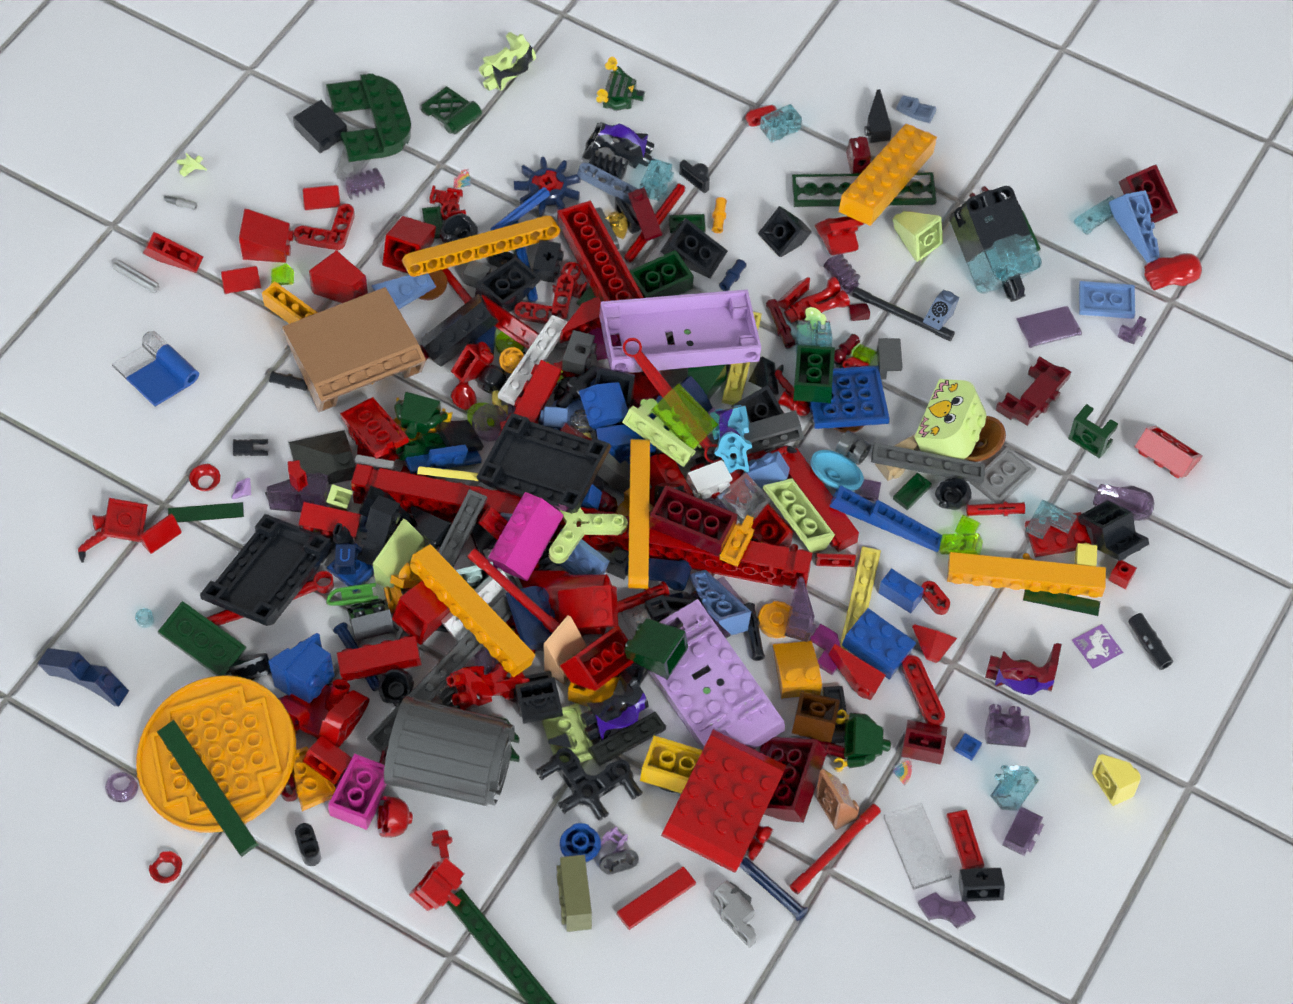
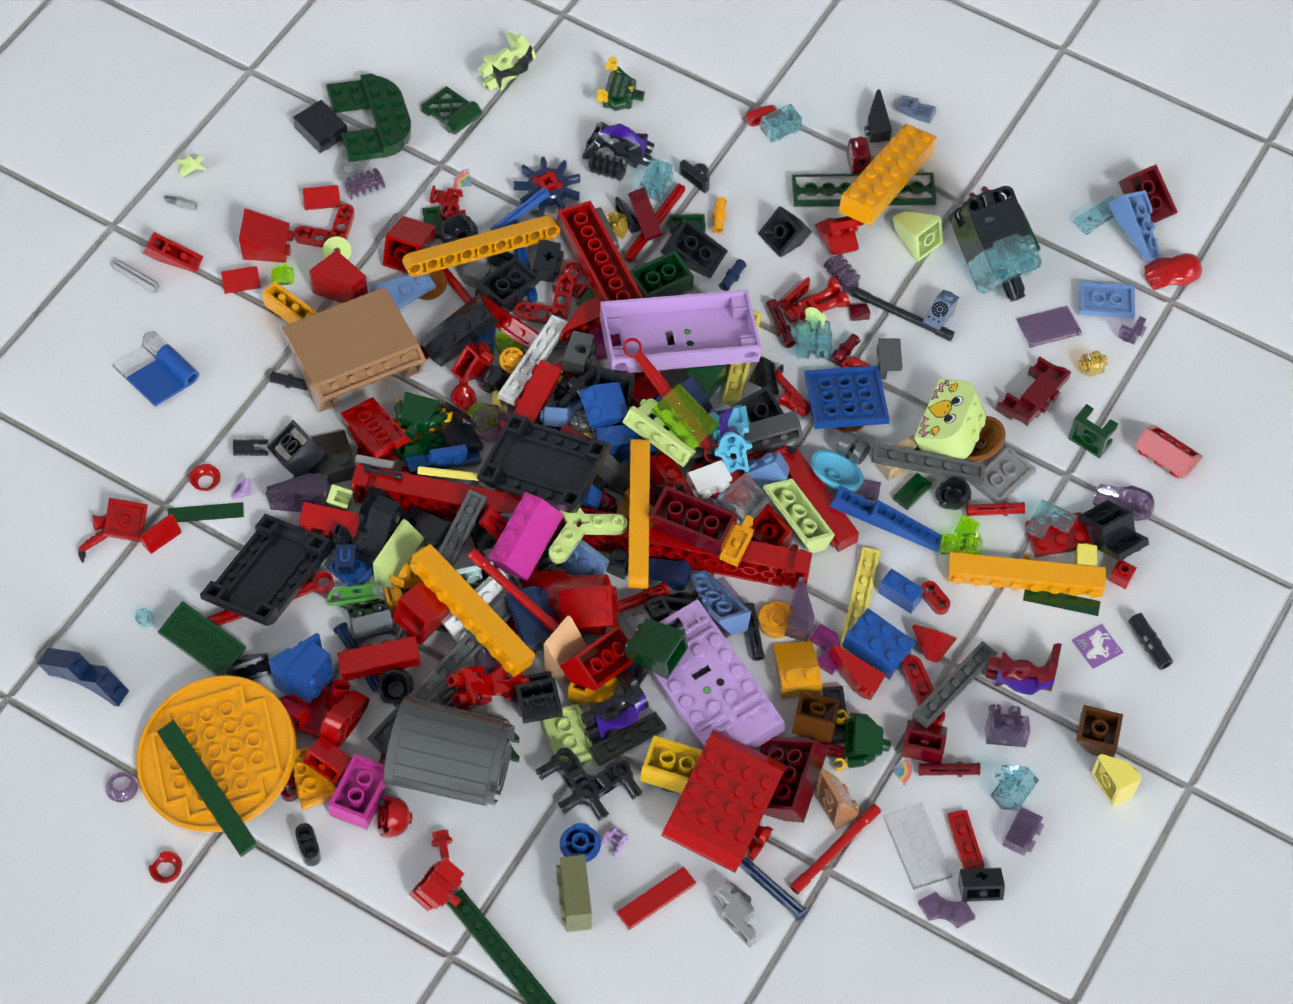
(296, 450): none -> black slope
(297, 475): red piece -> none
(337, 243): none -> yellowish green piece
(367, 468): none -> black hinge
(458, 415): none -> black piece
(562, 740): black slope -> none
(605, 186): sand blue beam -> none
(620, 866): black beam -> none
(814, 374): dark green brick -> none
(835, 560): red slope -> none
(864, 353): clear neon green slope -> none
(949, 769): none -> dark red pin
(953, 685): none -> dark grey plate
(968, 746): blue tile -> none
(1093, 363): none -> clear yellow head
(1099, 730): none -> reddish brown slope

